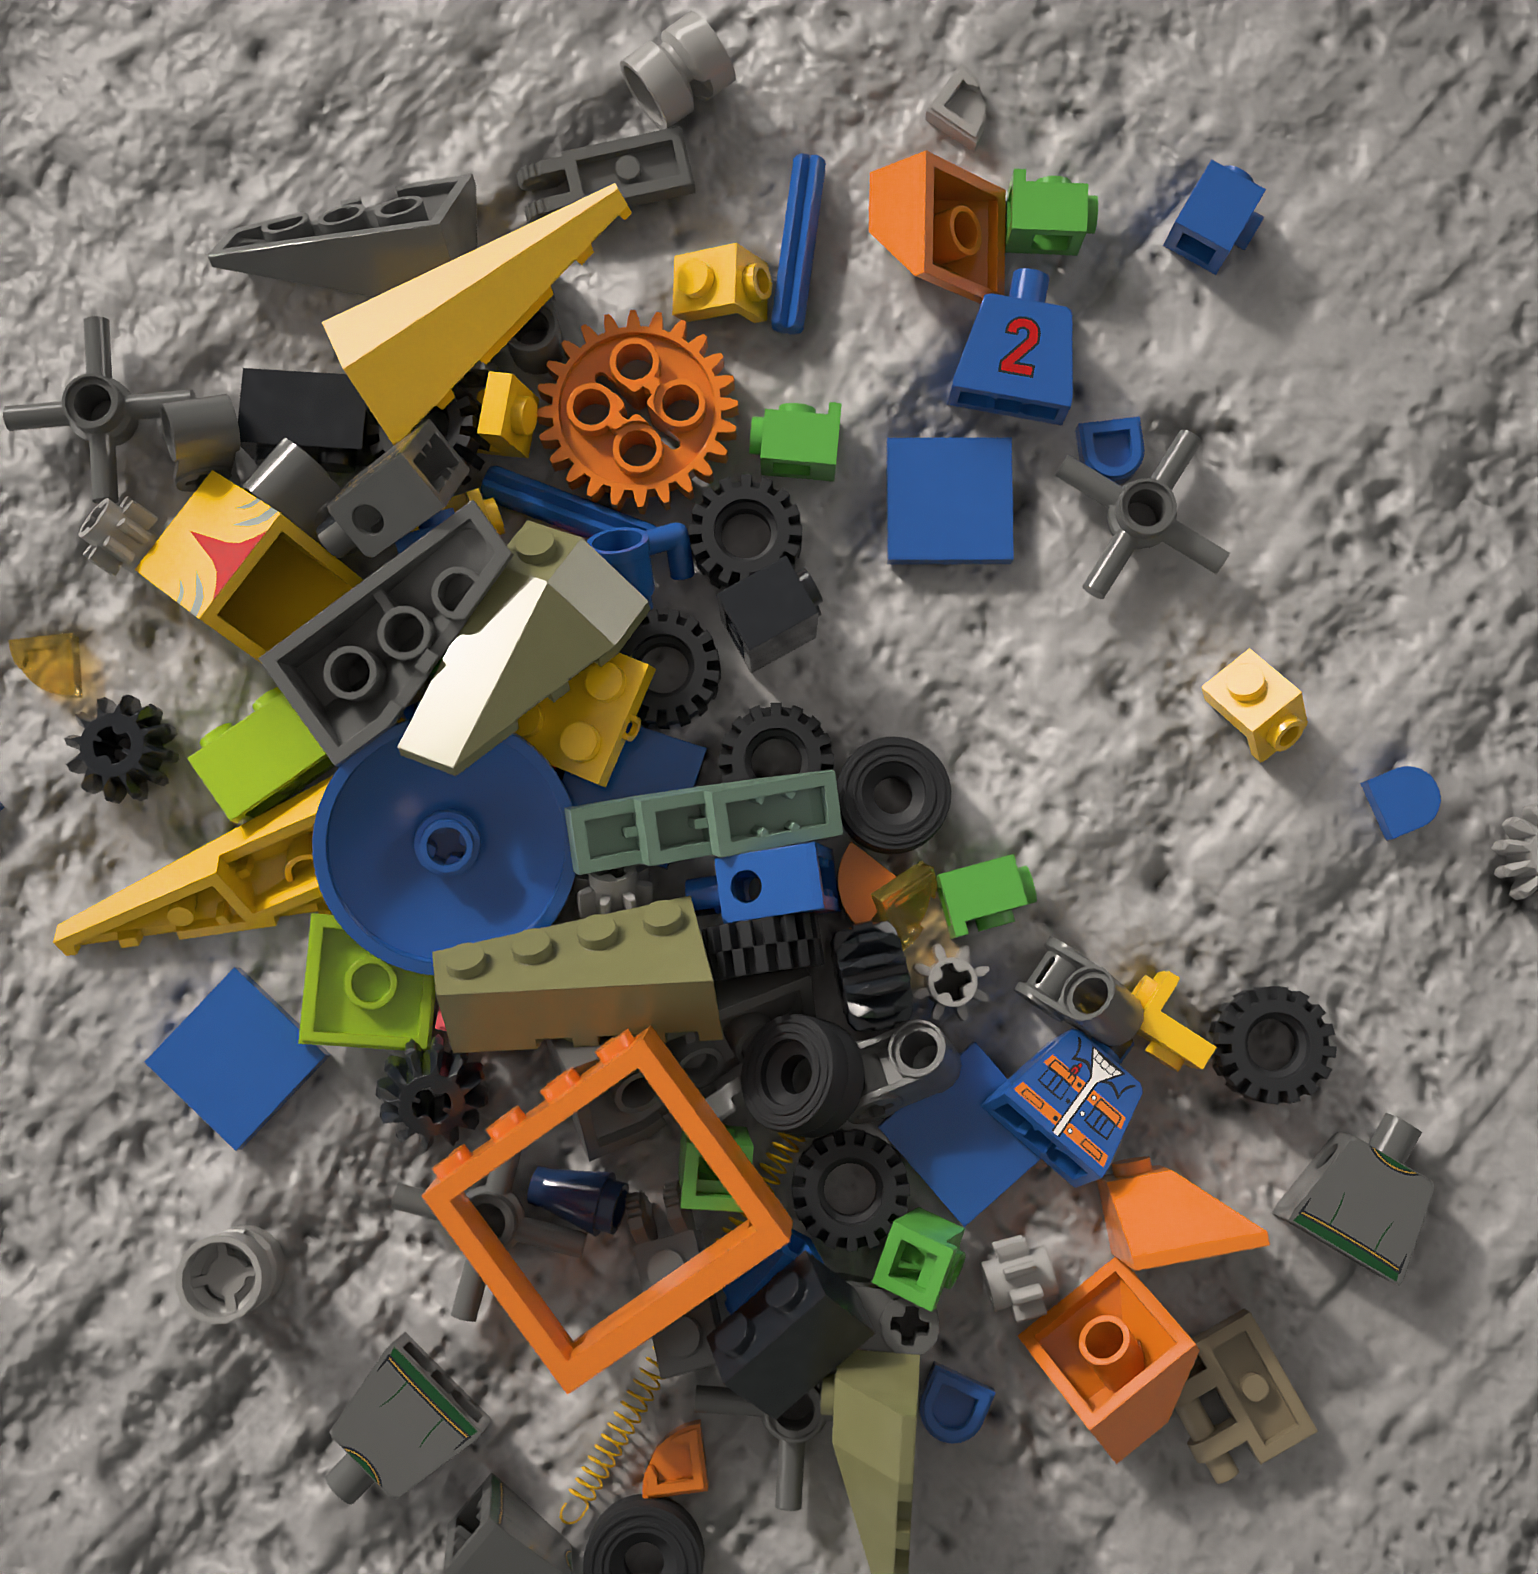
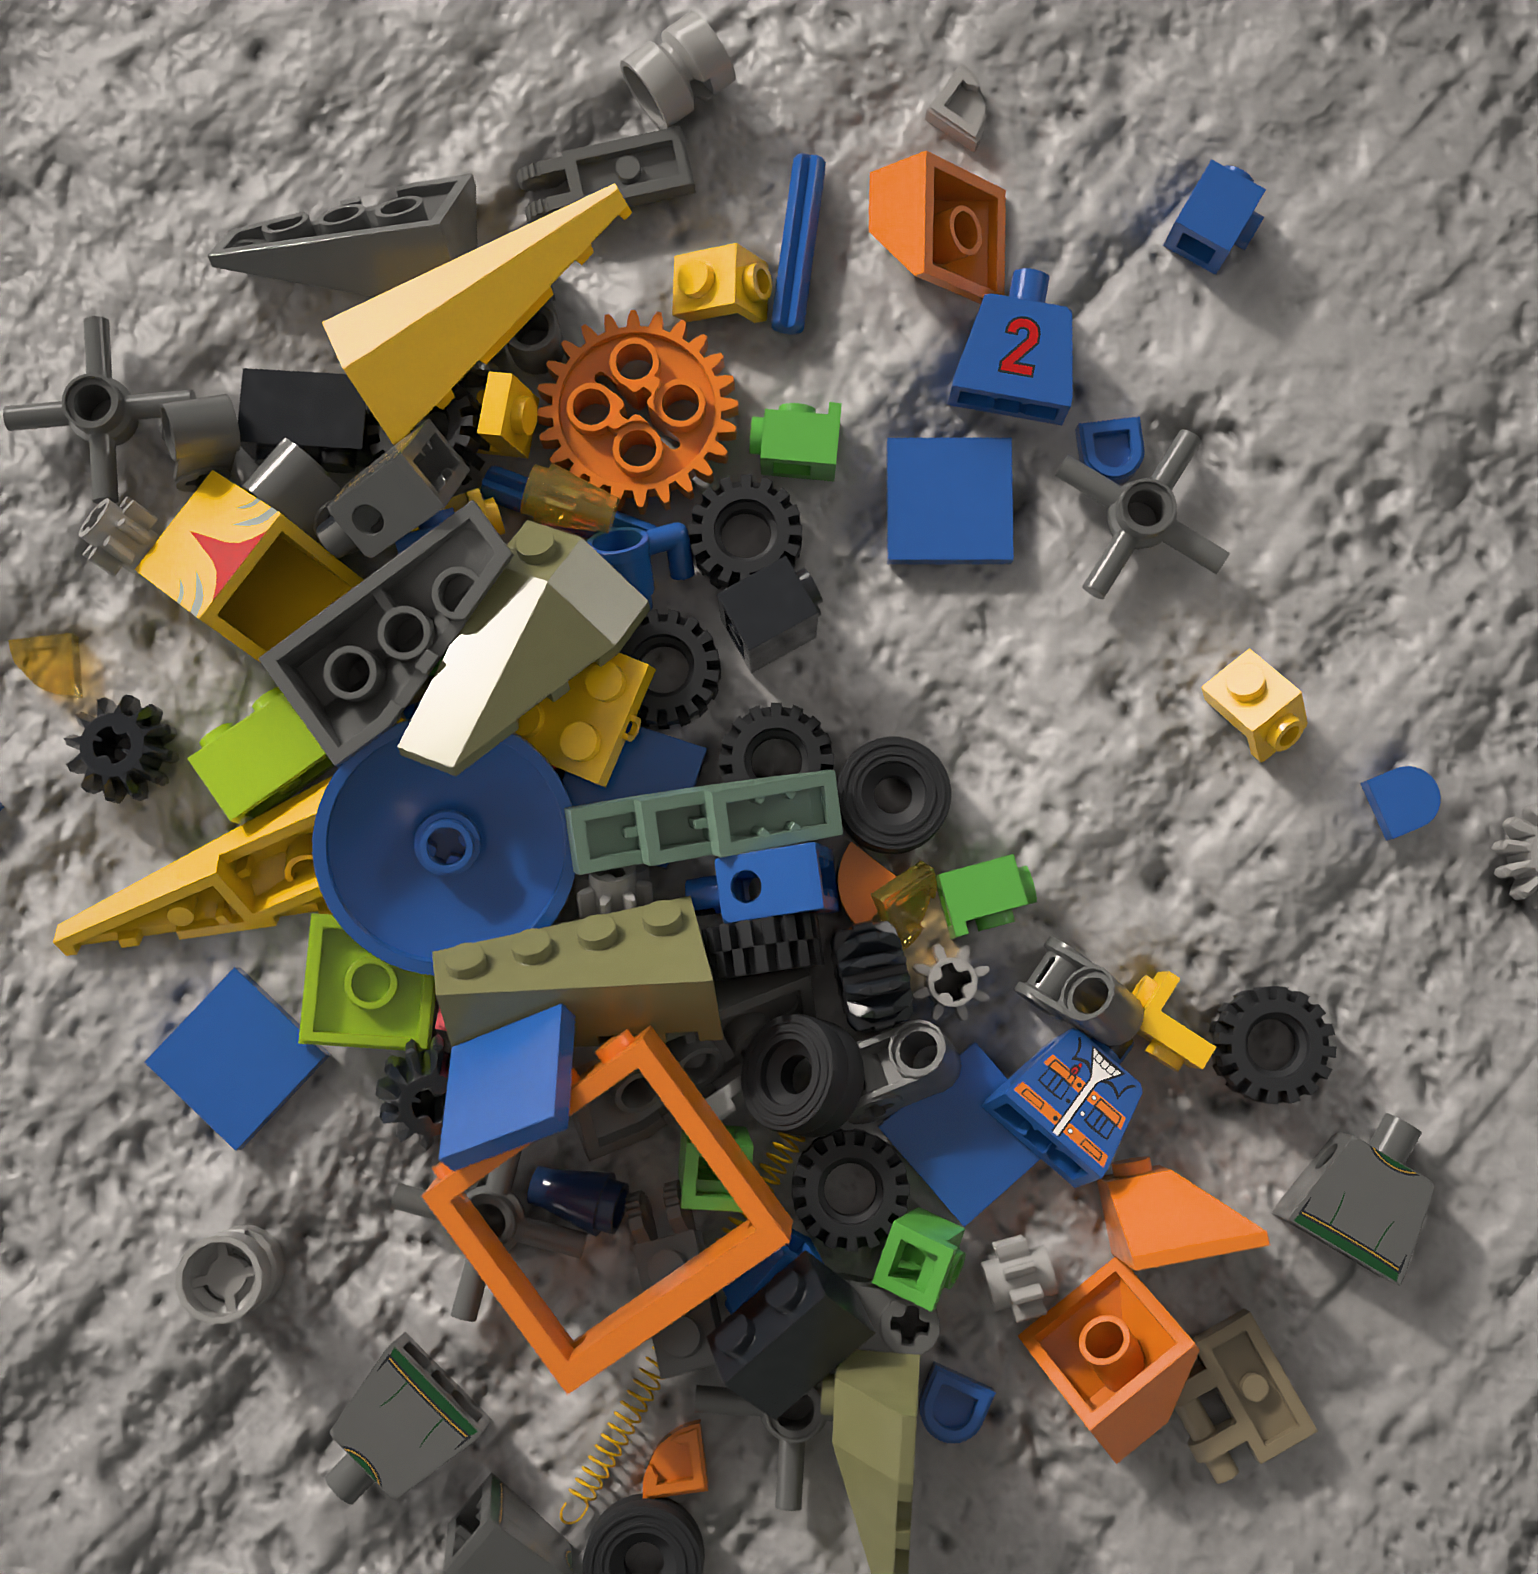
(508, 1088): none -> tile
(567, 501): none -> clear yellow cone
(1048, 215): bright green brick -> none

